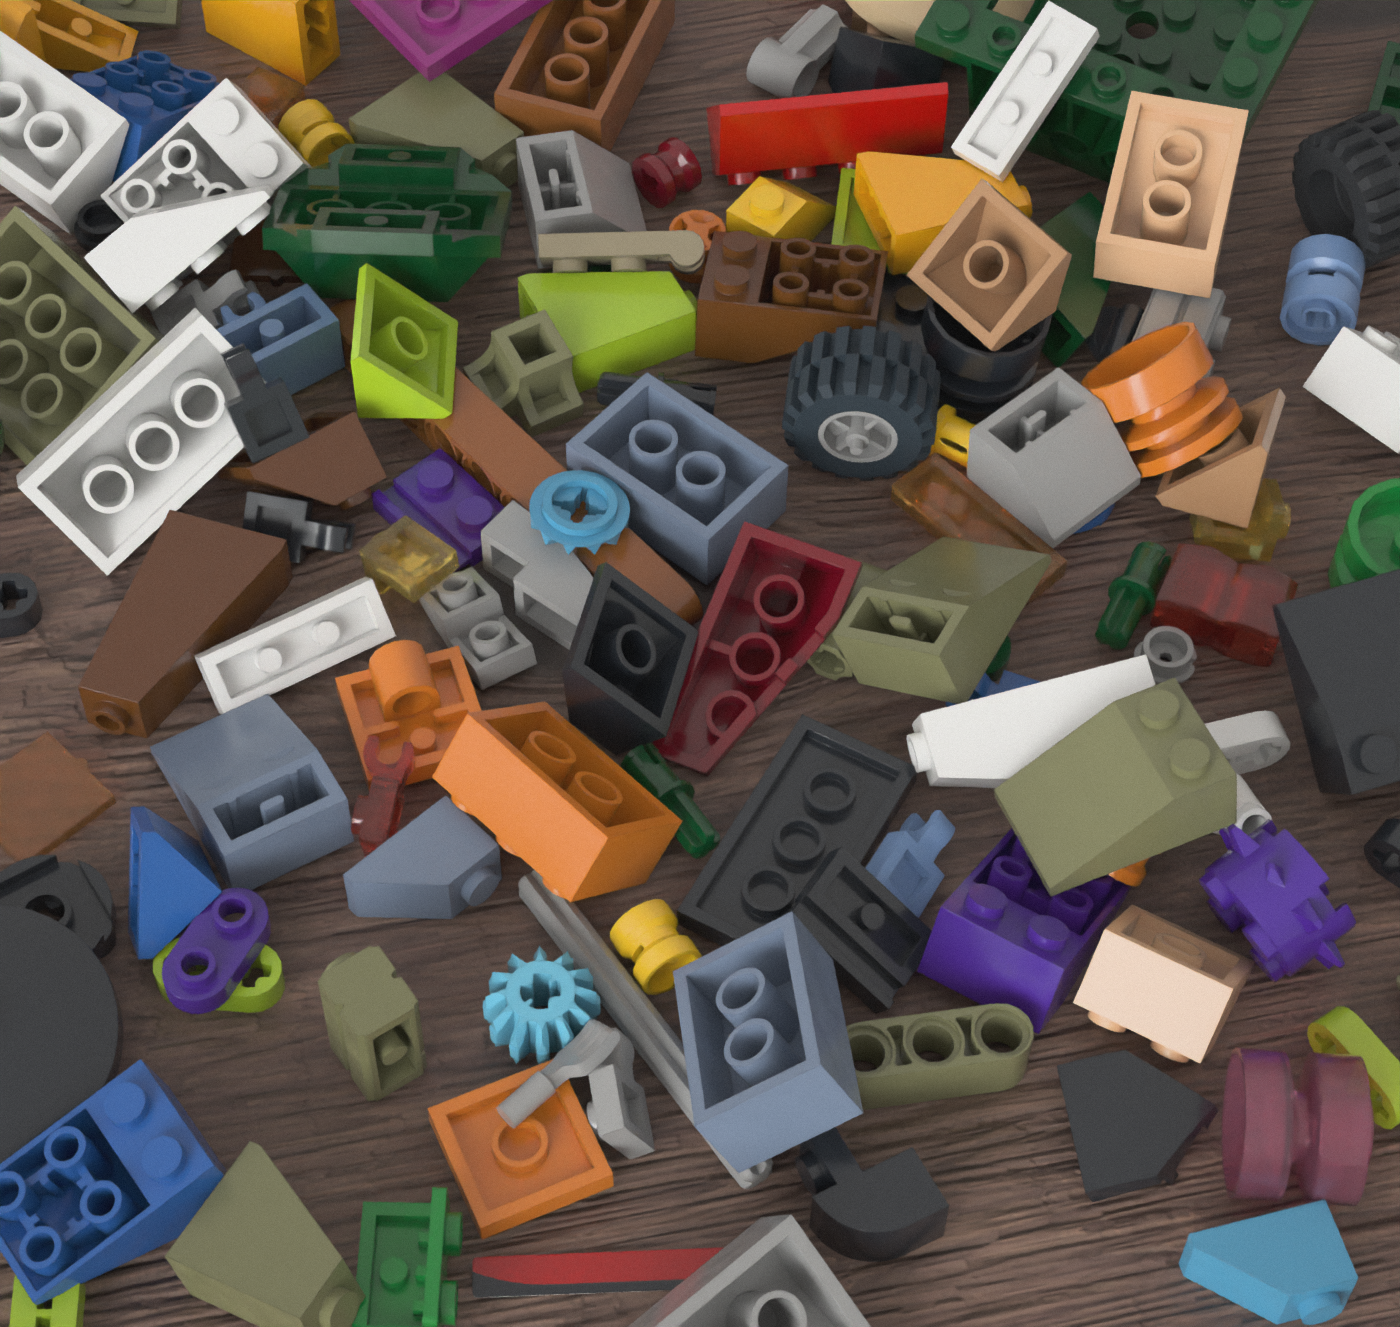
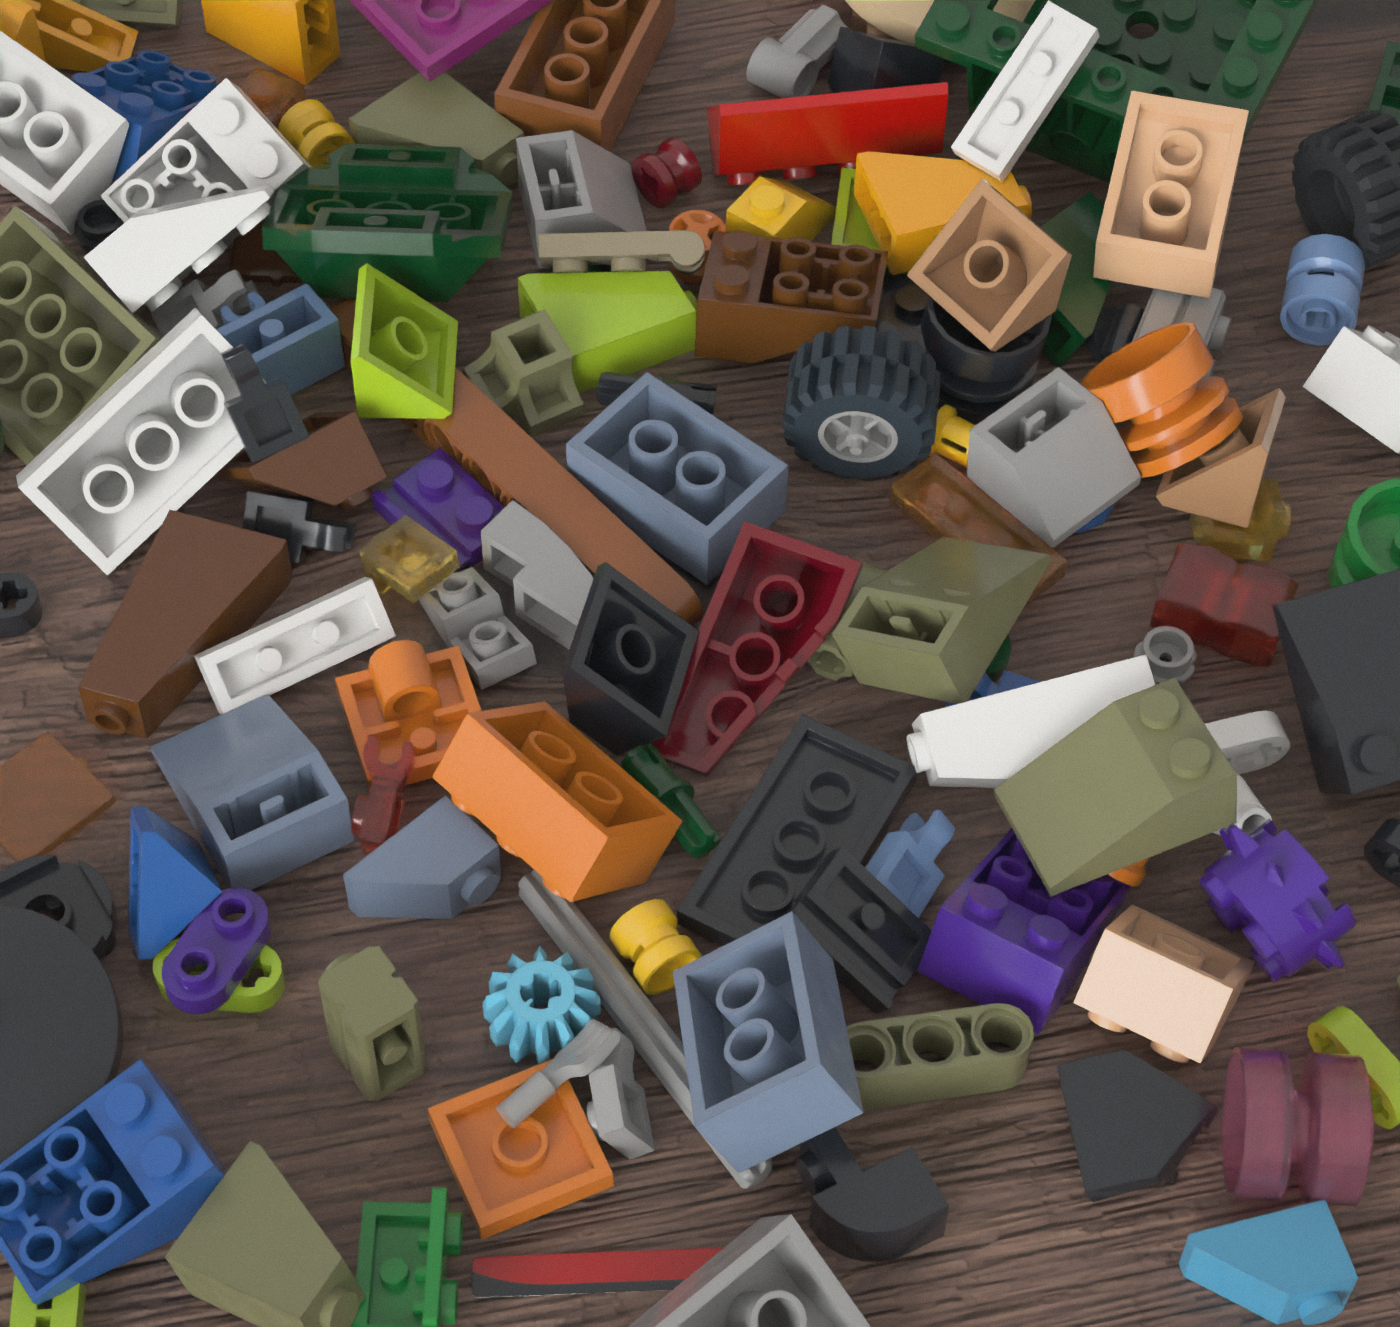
(559, 497): dark azure gear -> none
(1132, 594): dark green axle -> none

